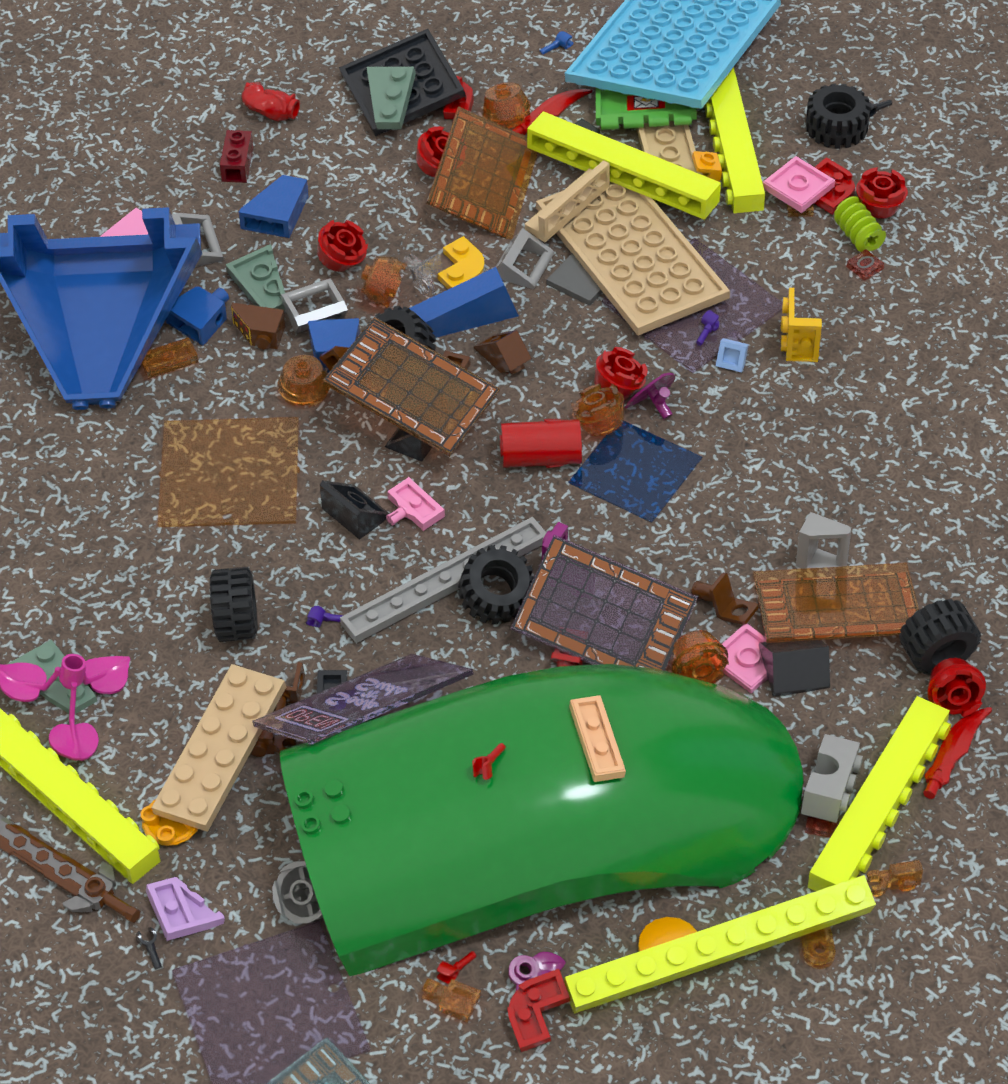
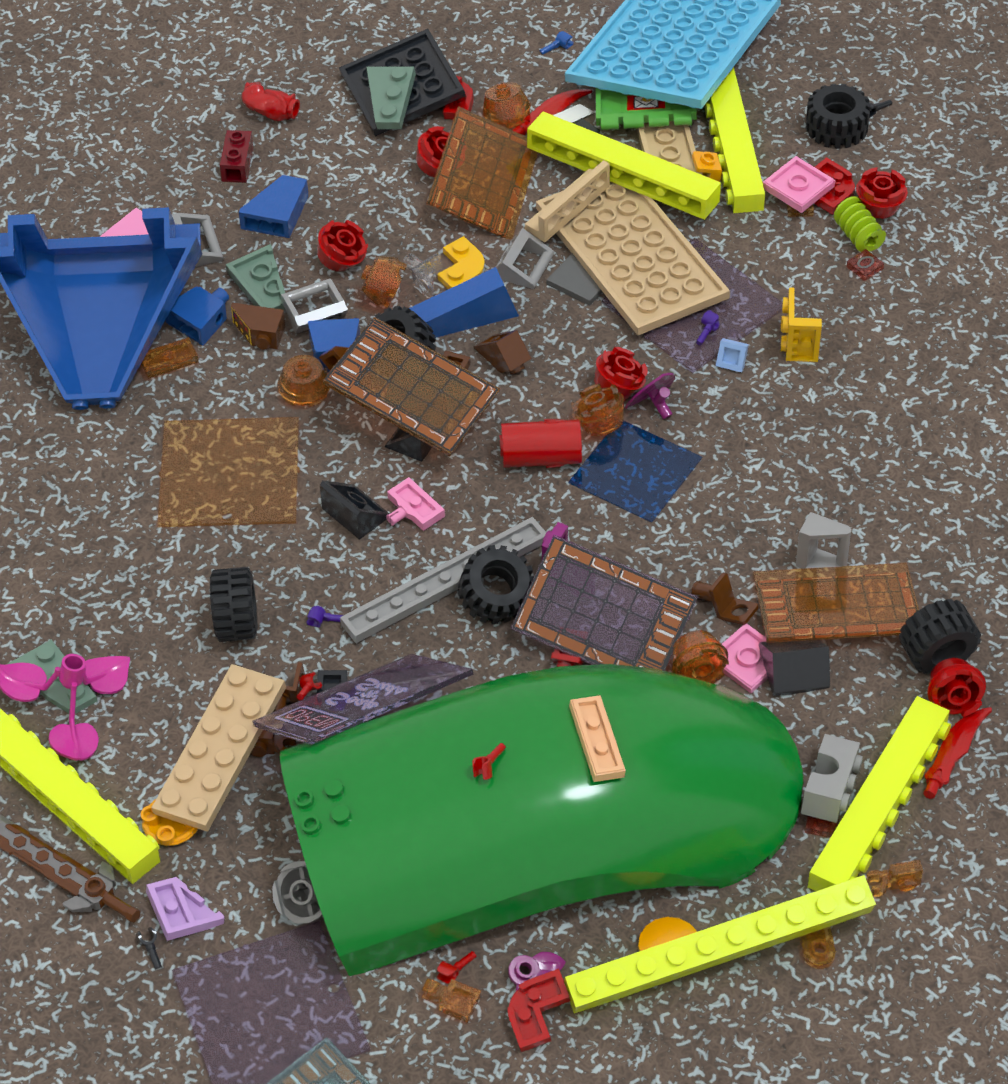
(307, 685): none -> red hand
(574, 113): none -> white sticker

